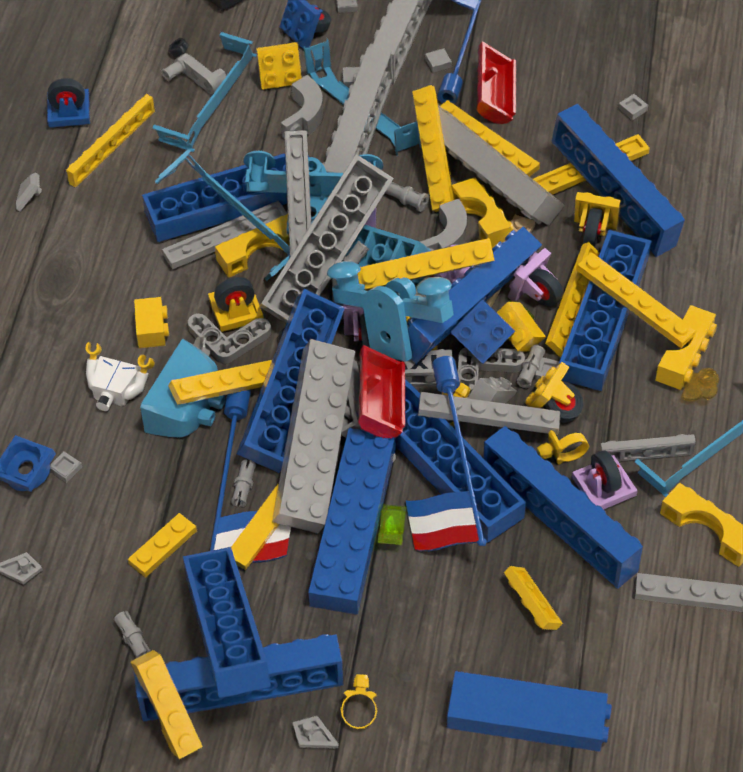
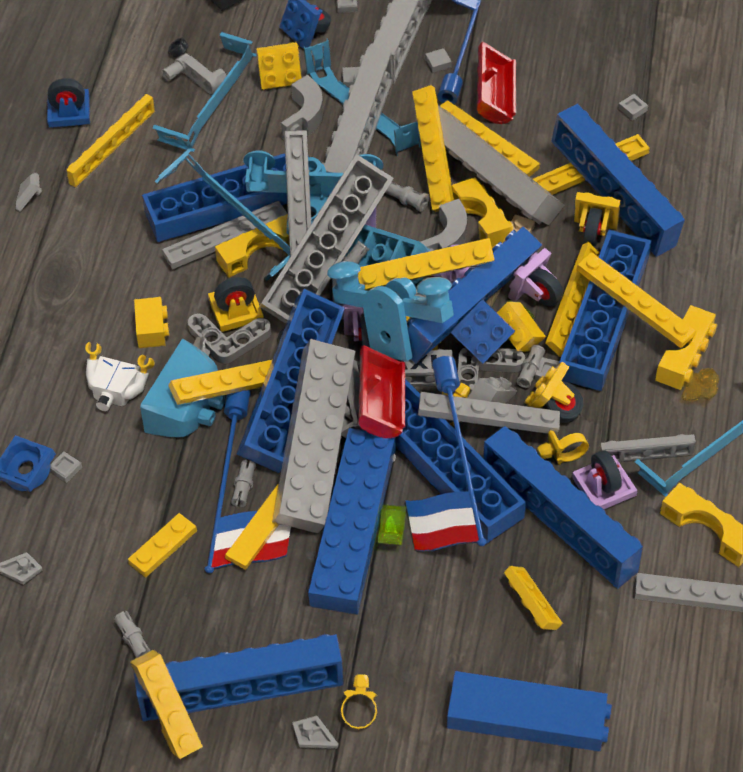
(226, 623): blue brick -> none

